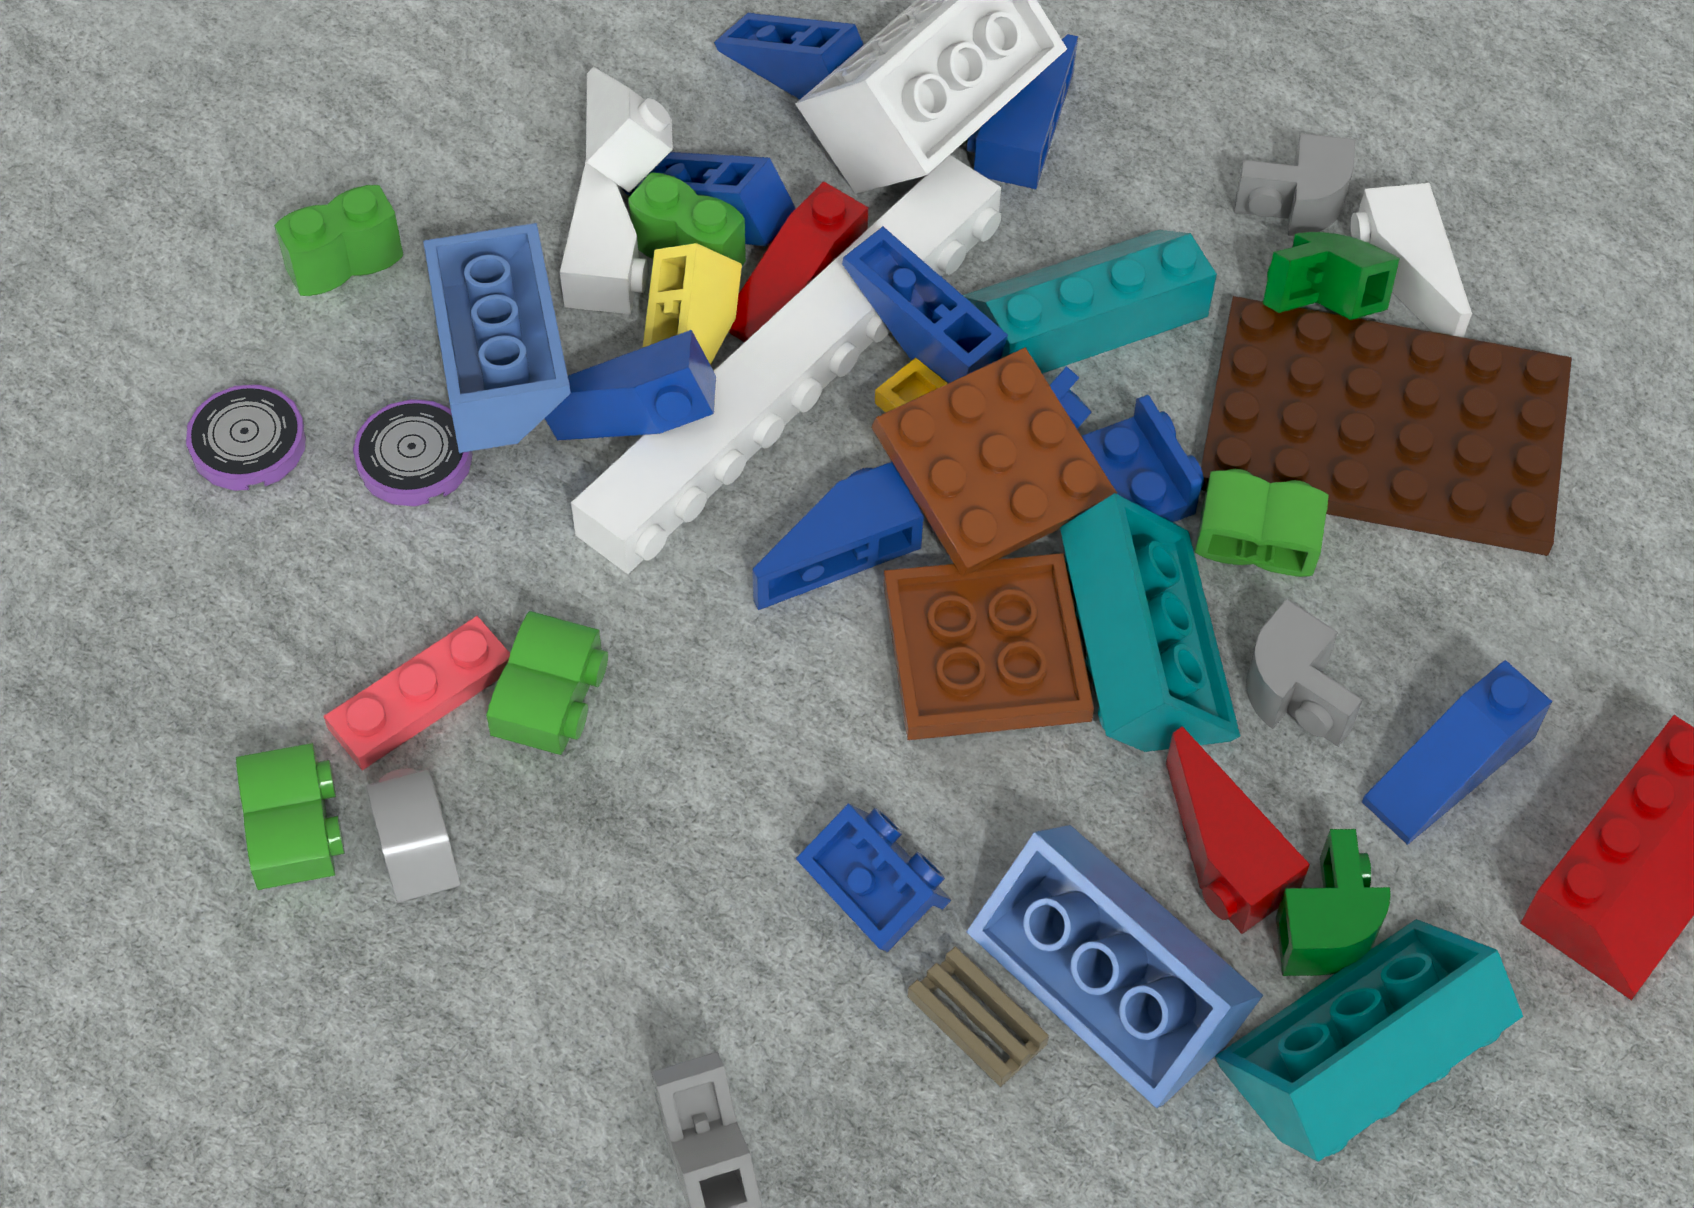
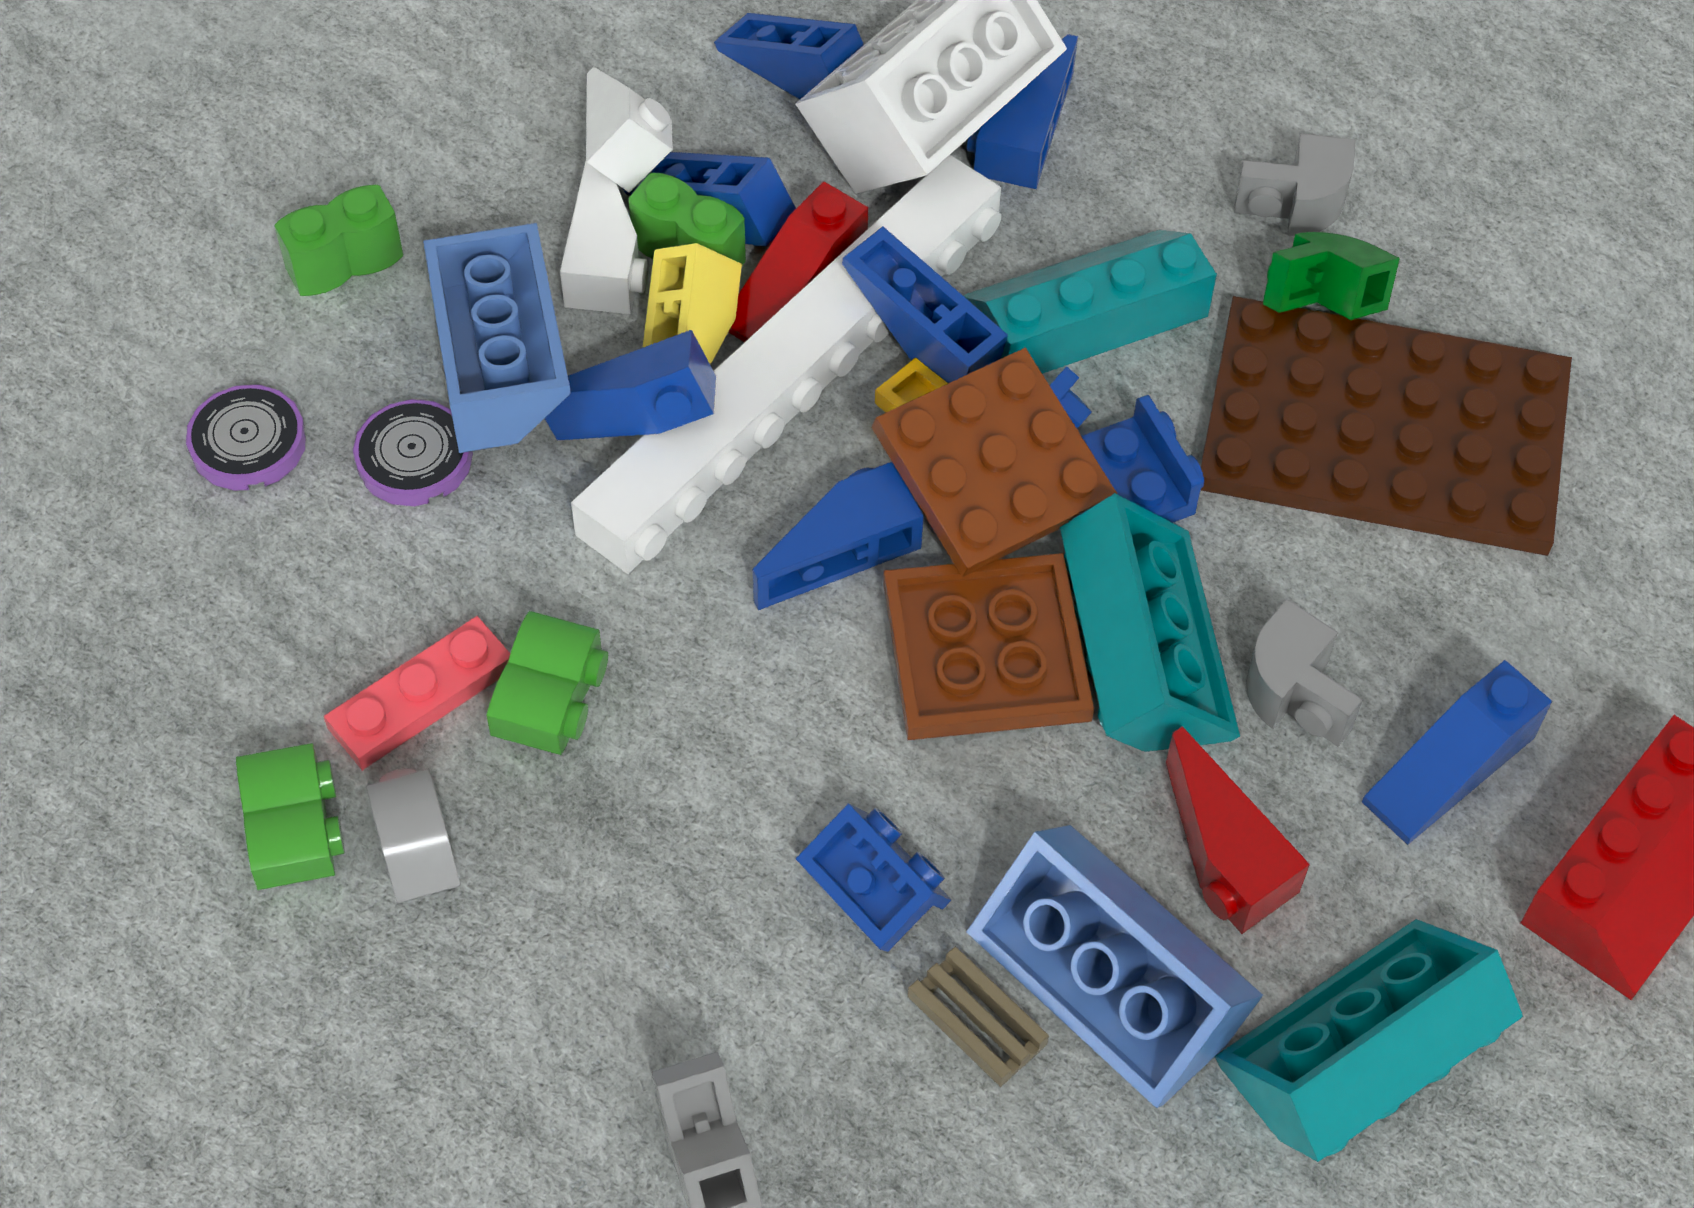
(1262, 523): bright green brick -> none
(1332, 924): green brick -> none
(1410, 227): white slope -> none

